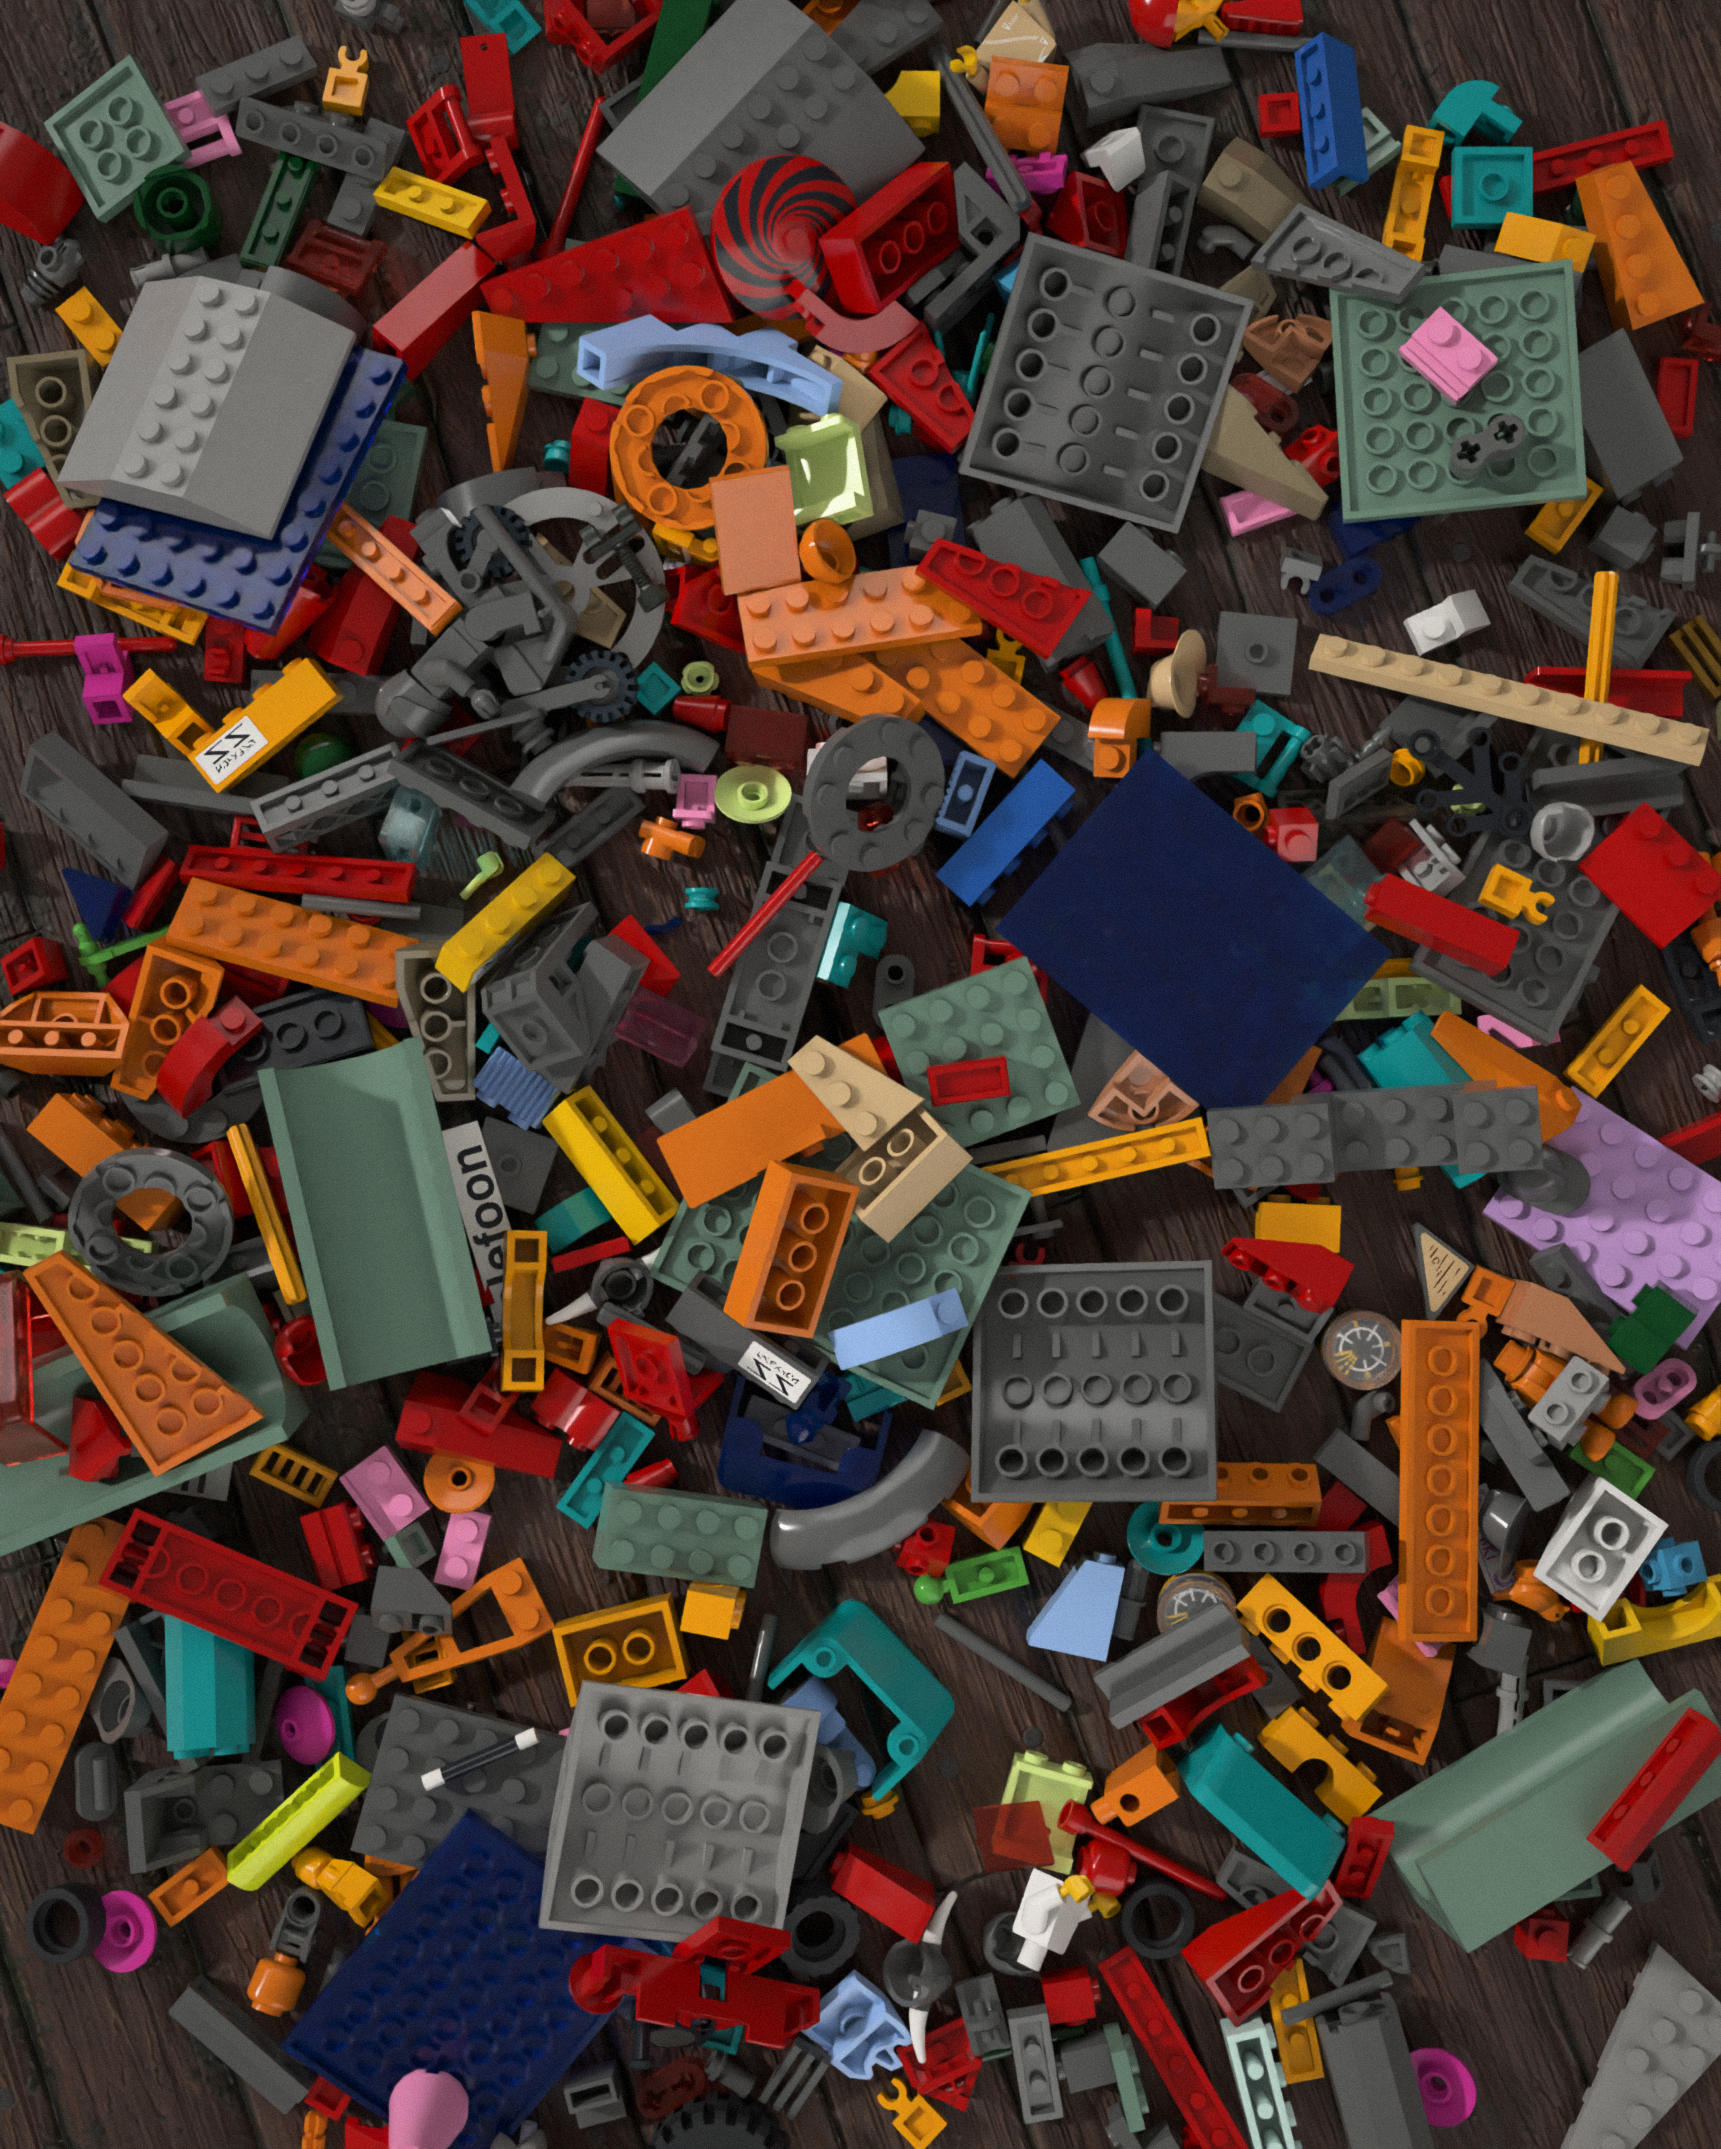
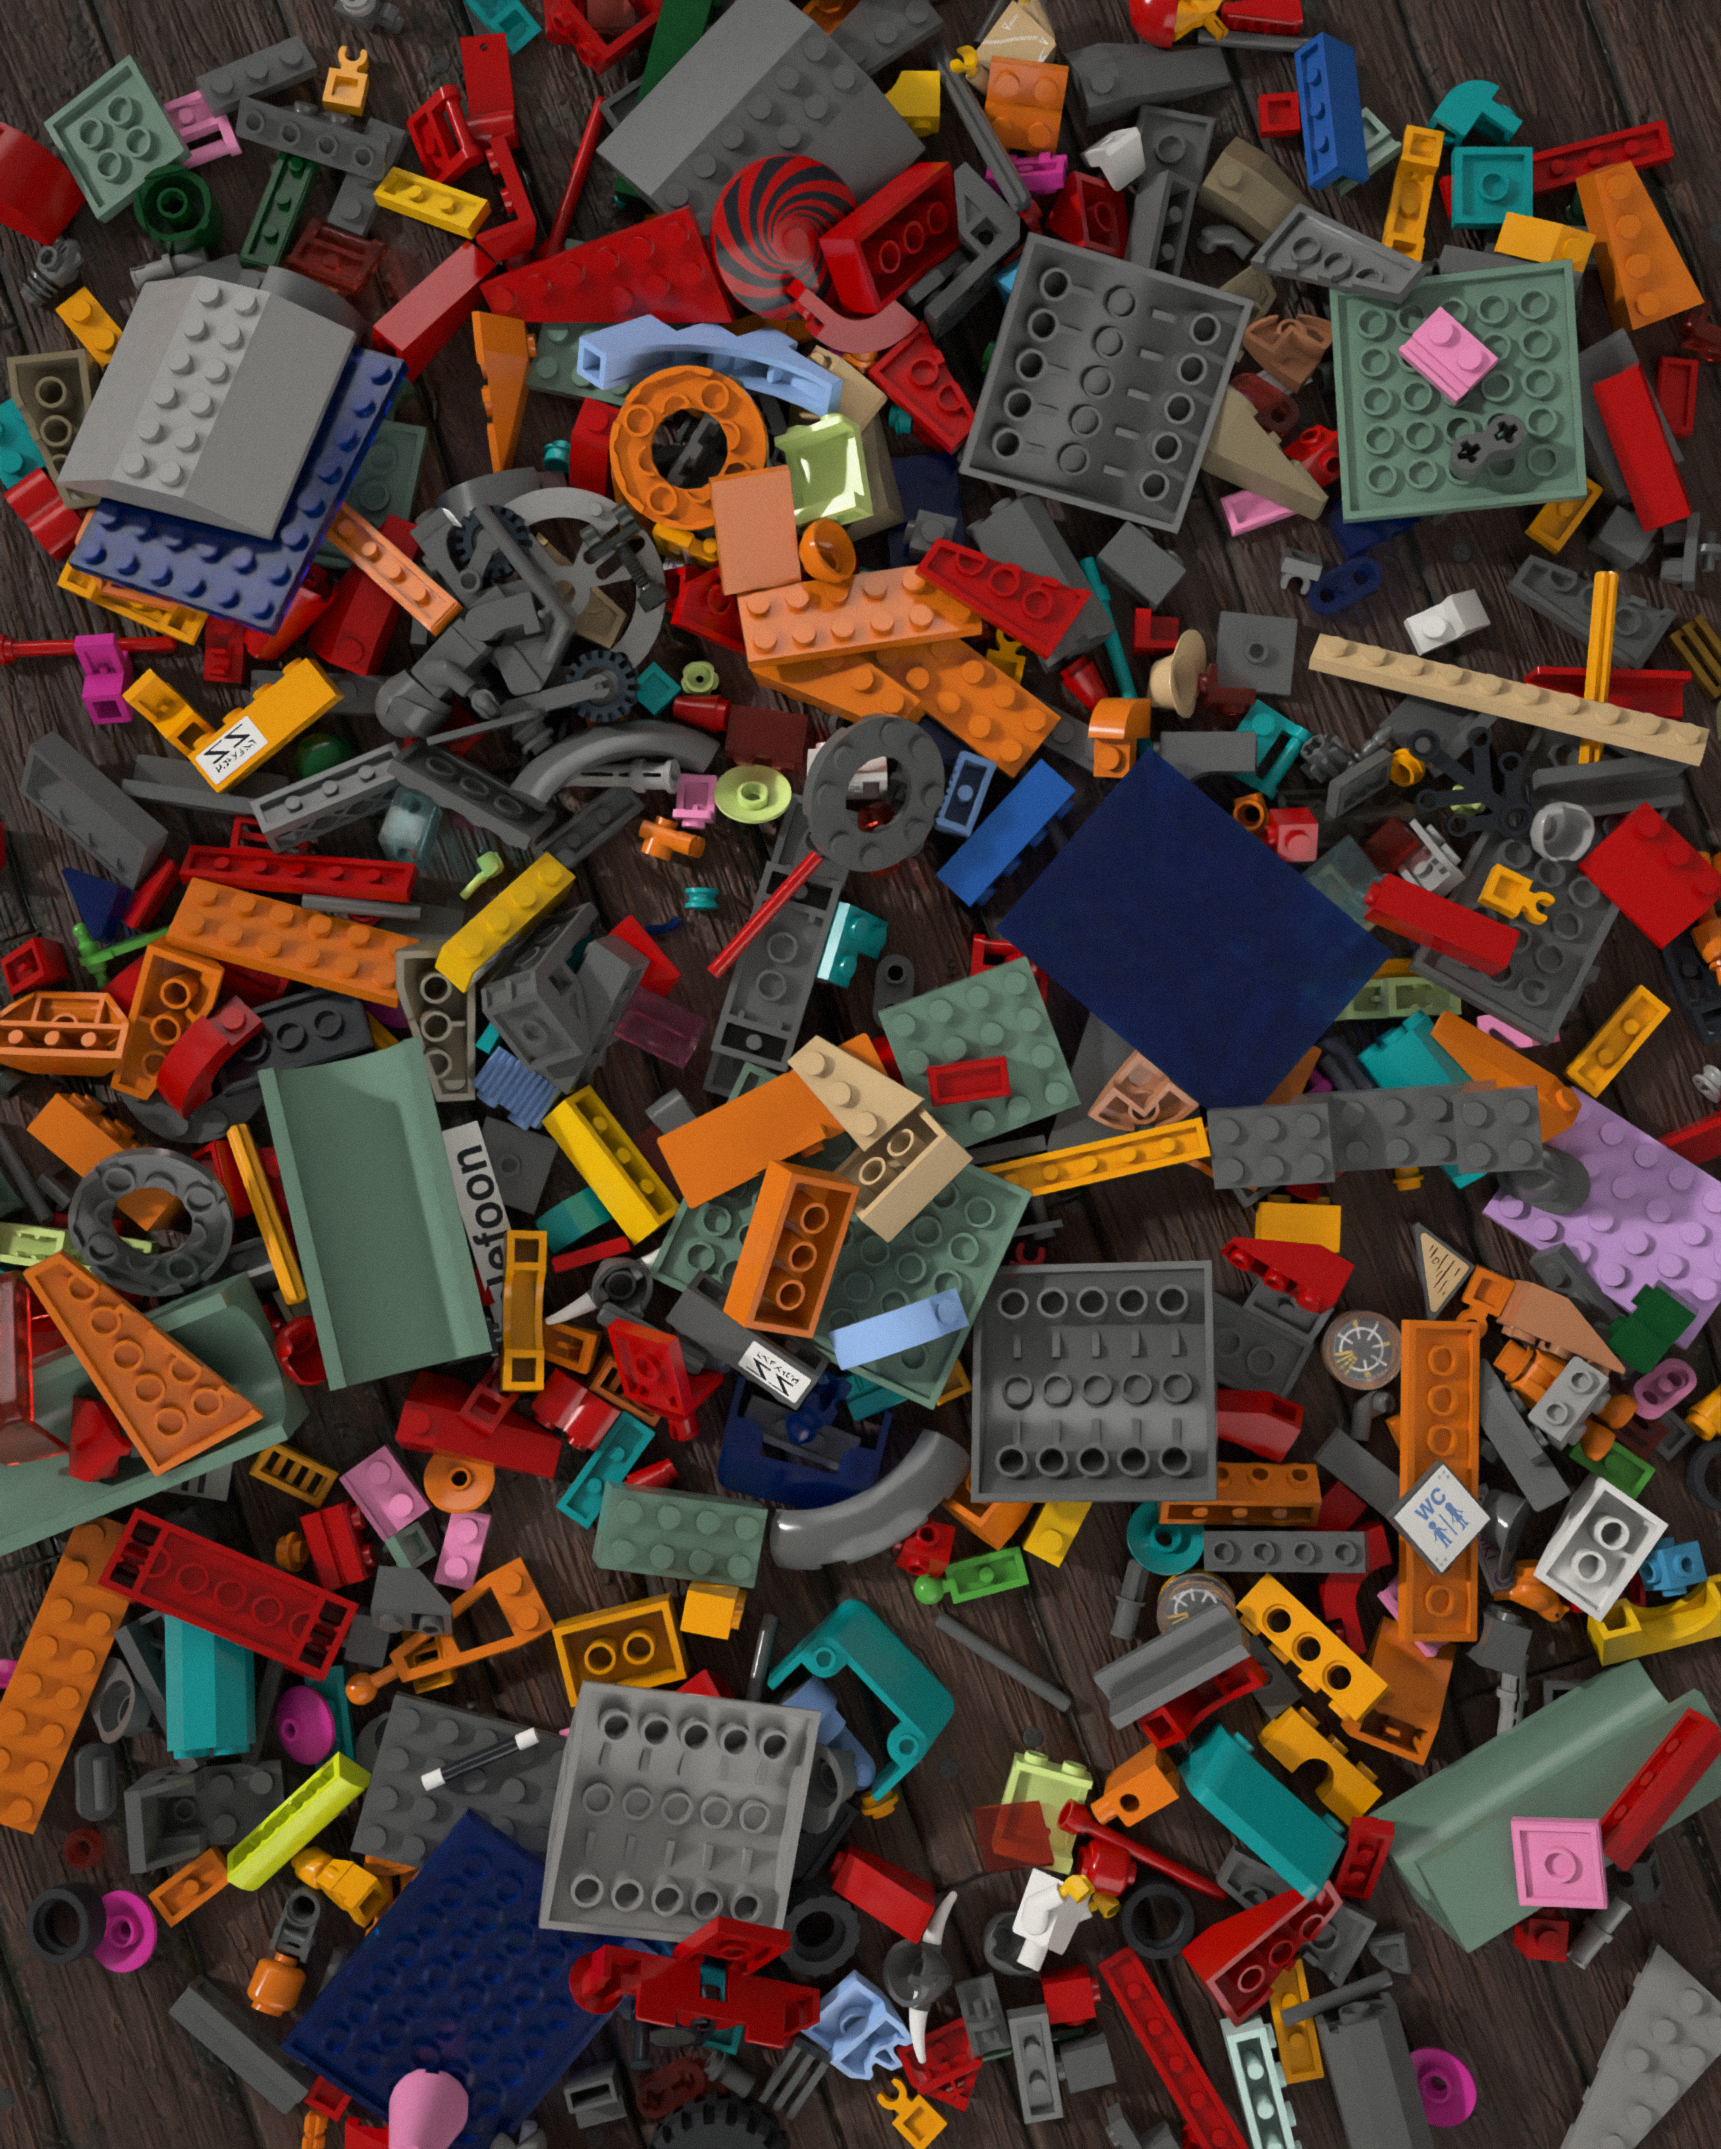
(292, 1551): none -> orange plate
(969, 380): teal plant -> none
(1081, 1609): light blue slope -> none
(1127, 2076): sand green plate -> none
(1259, 1421): none -> red slope
(1438, 1517): none -> white tile
(1559, 1862): none -> bright pink tile
(1642, 448): none -> red panel

